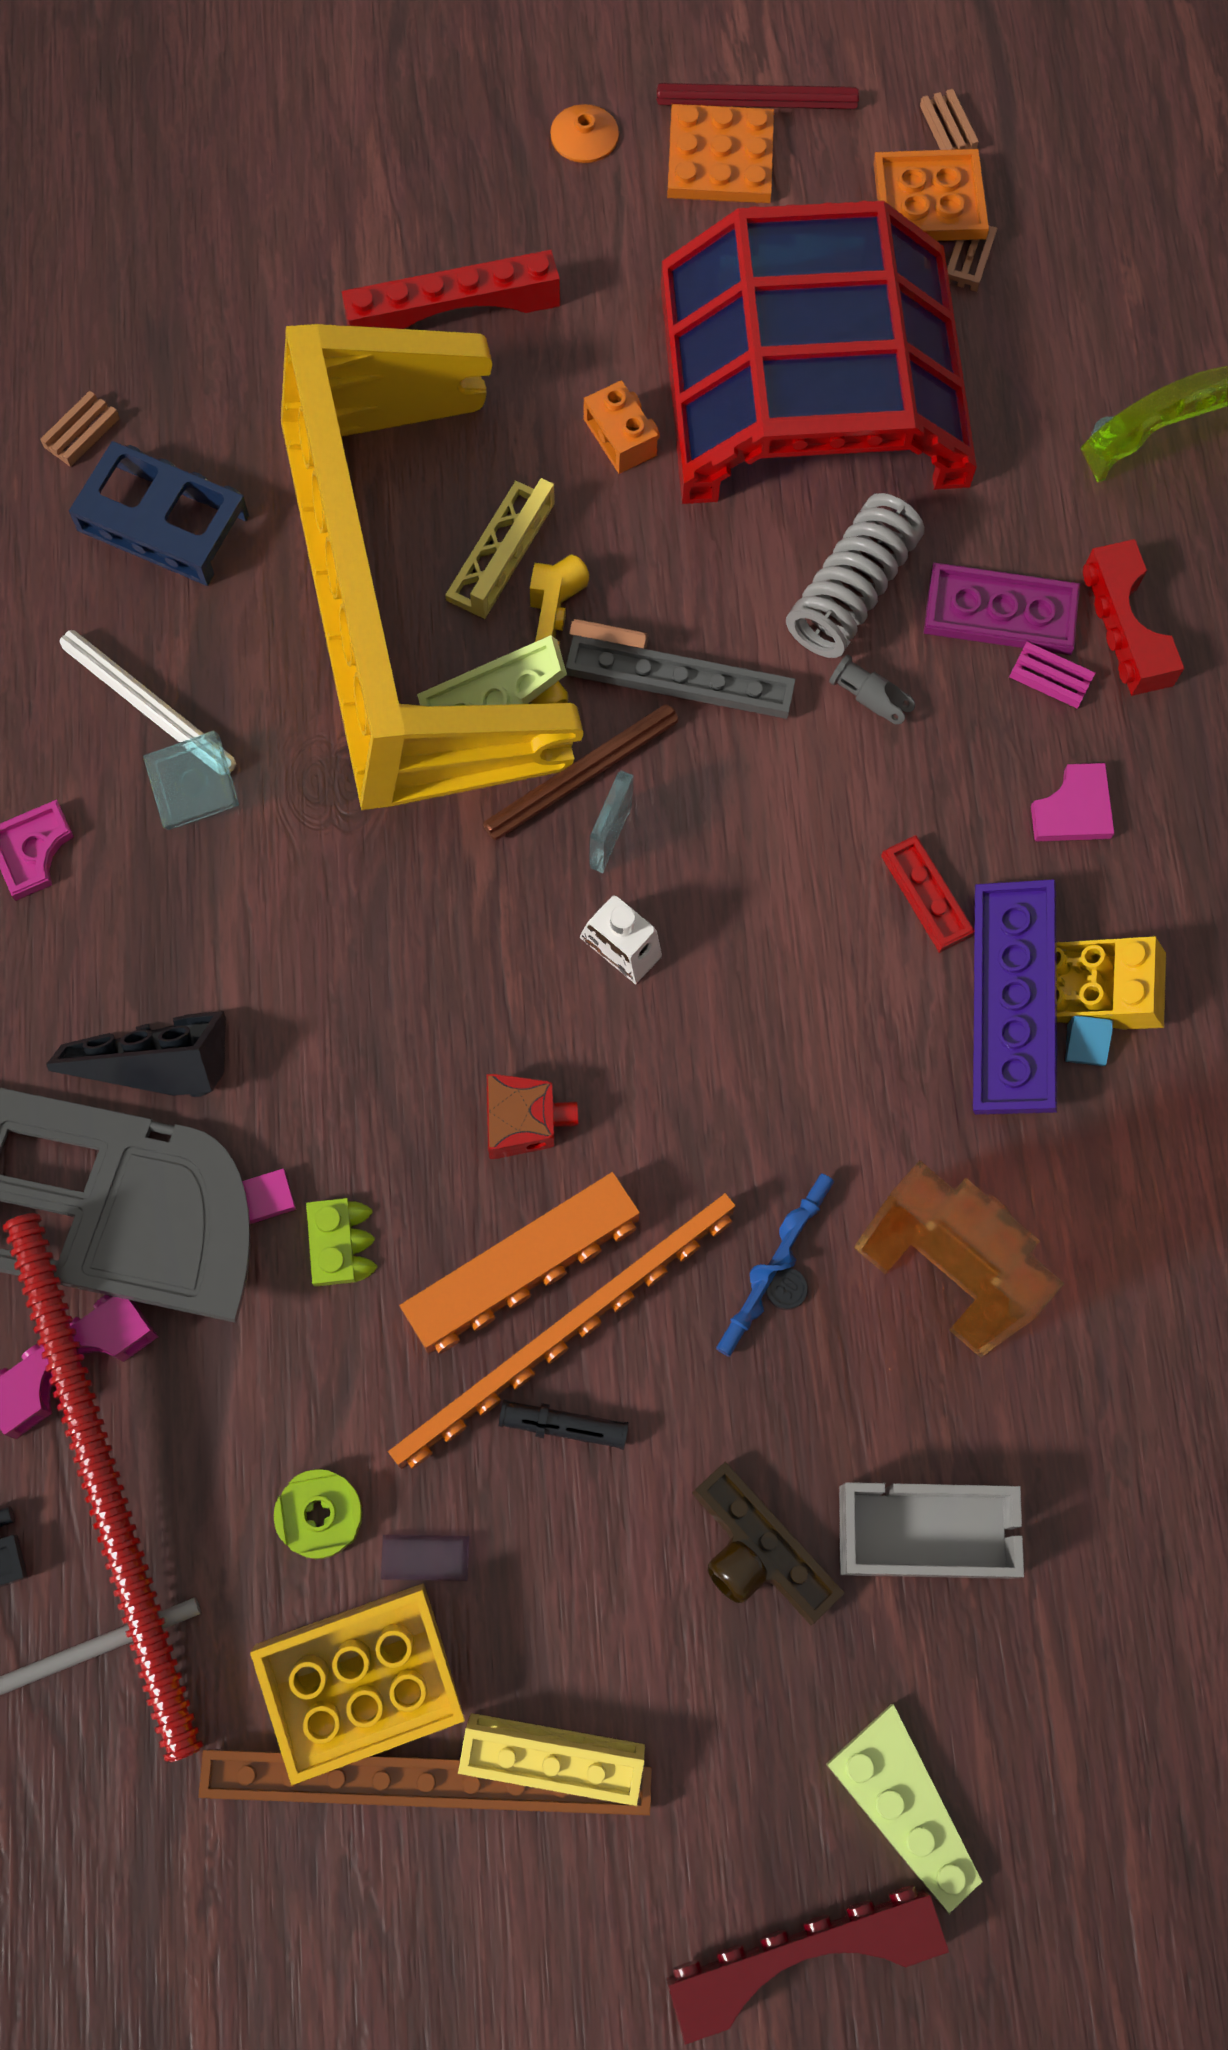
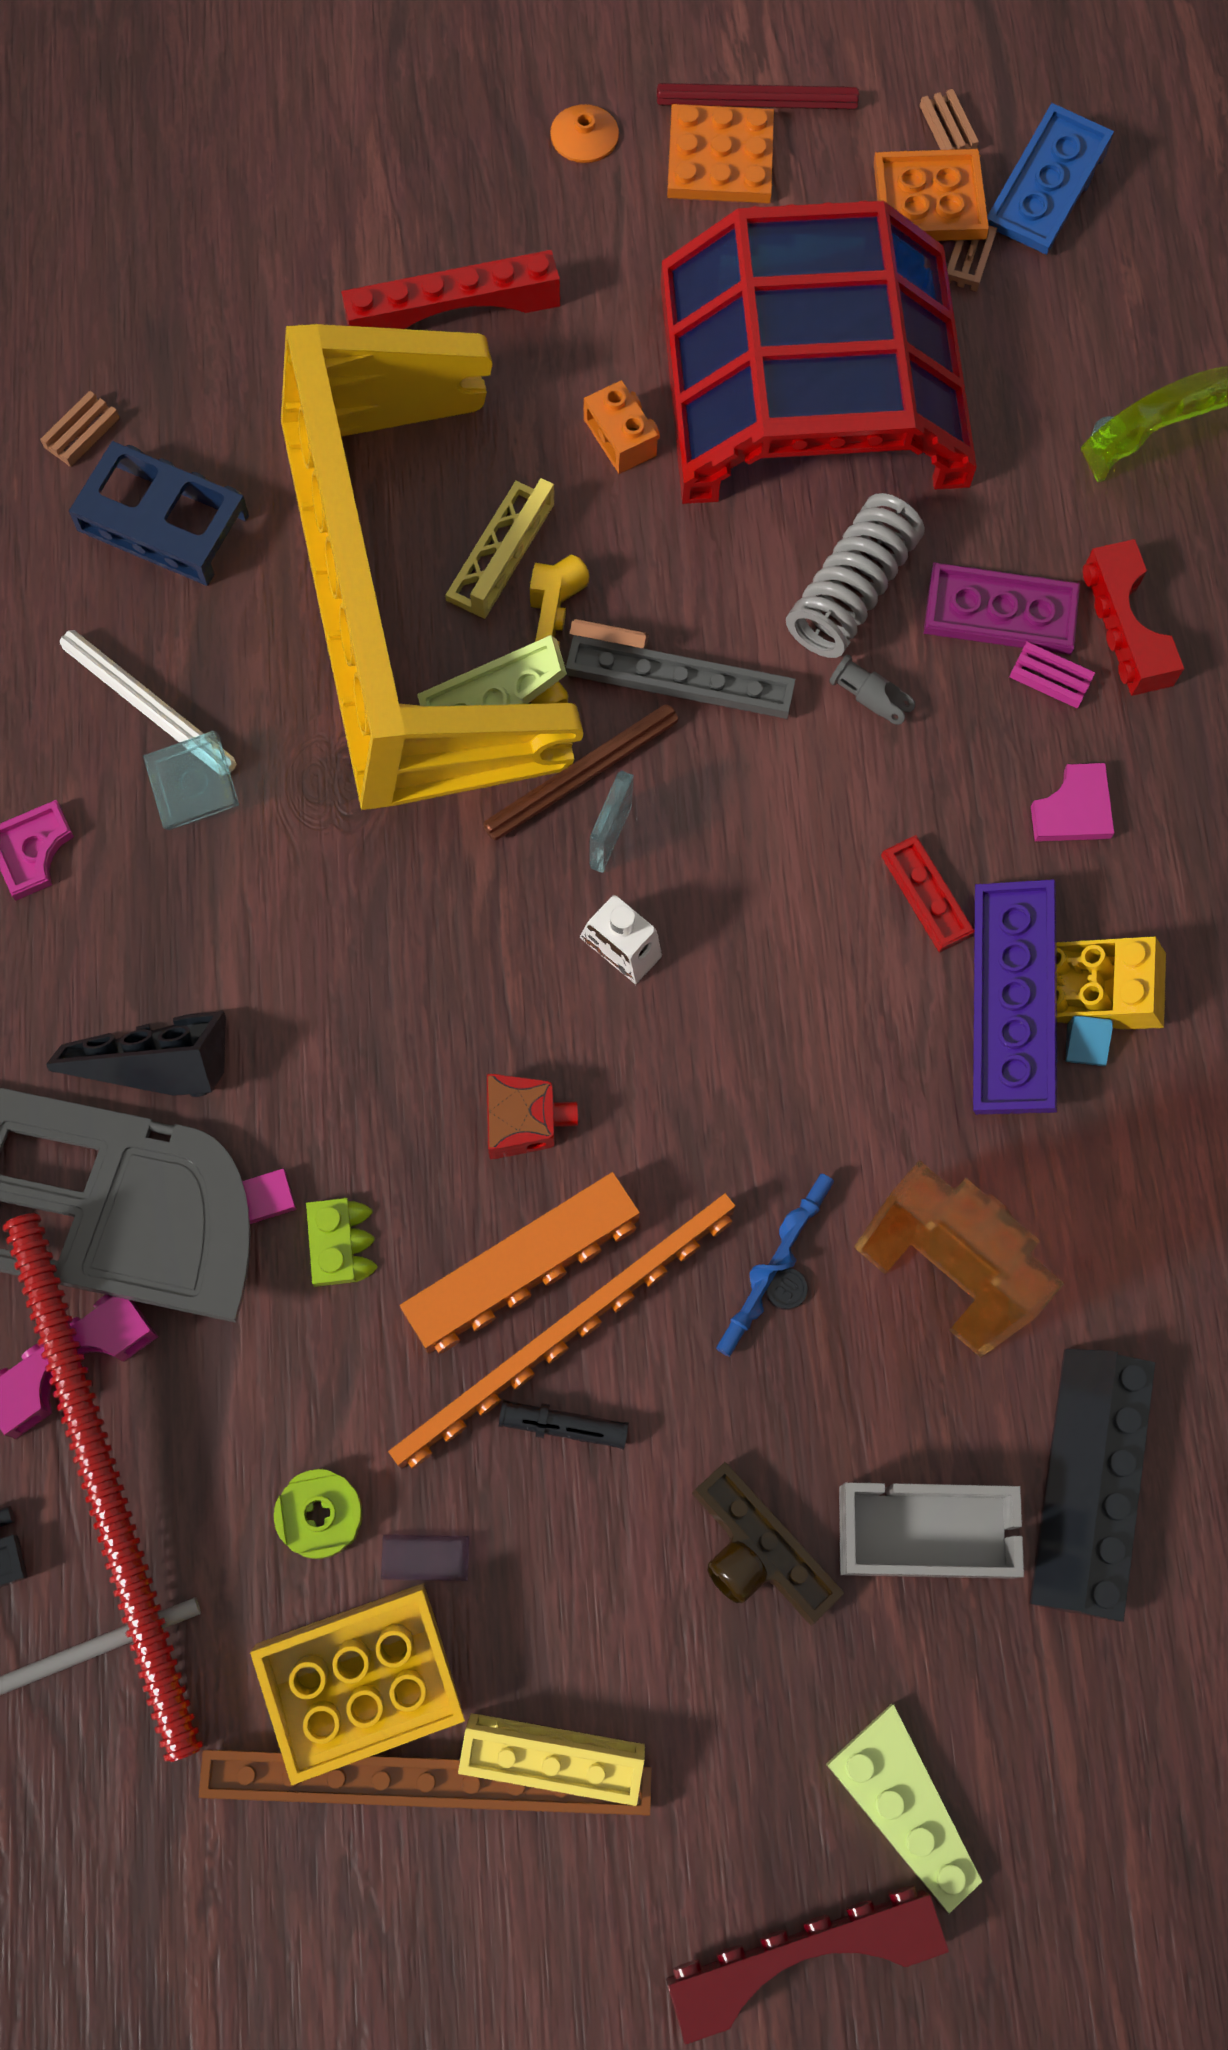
(1049, 178): none -> blue hinge
(1093, 1484): none -> black slope

